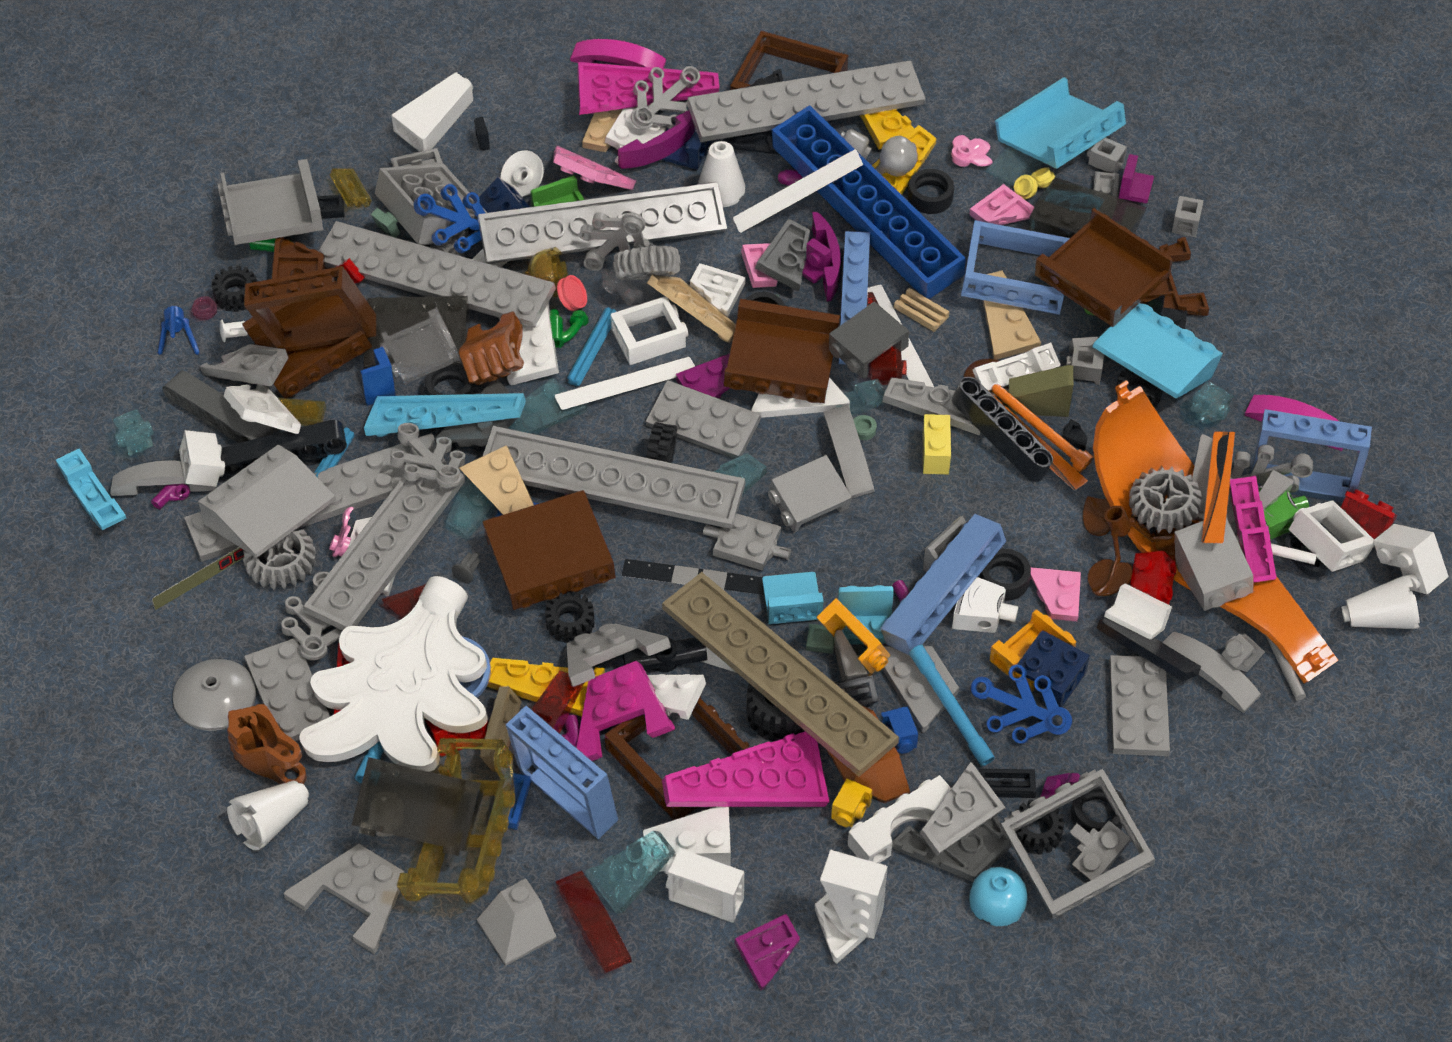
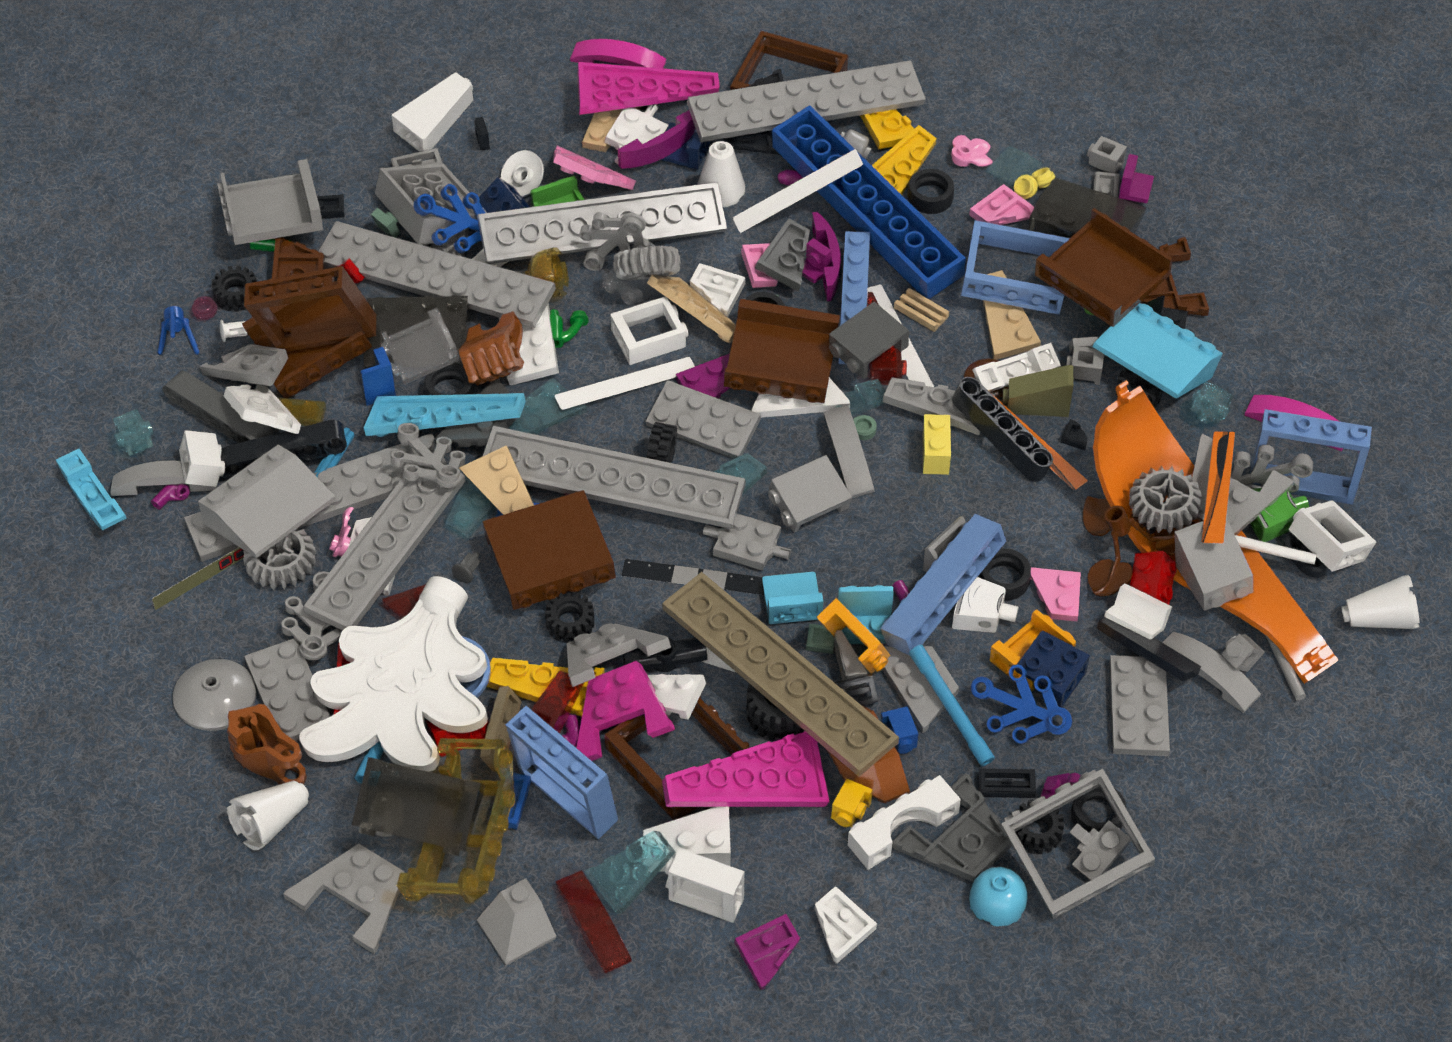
(347, 187): clear yellow tile -> none
(572, 293): coral piece -> none
(591, 348): dark azure axle -> none
(661, 100): light grey plant -> none
(855, 891): white wedge -> none
(897, 156): light grey hair -> none
(962, 811): light grey wing -> none
(1057, 125): medium azure panel -> none
(1078, 457): orange piece -> none
(1187, 216): light grey brick -> none
(1252, 528): dark pink slope -> none
(1369, 516): red bracket -> none
(1416, 555): white brick -> none

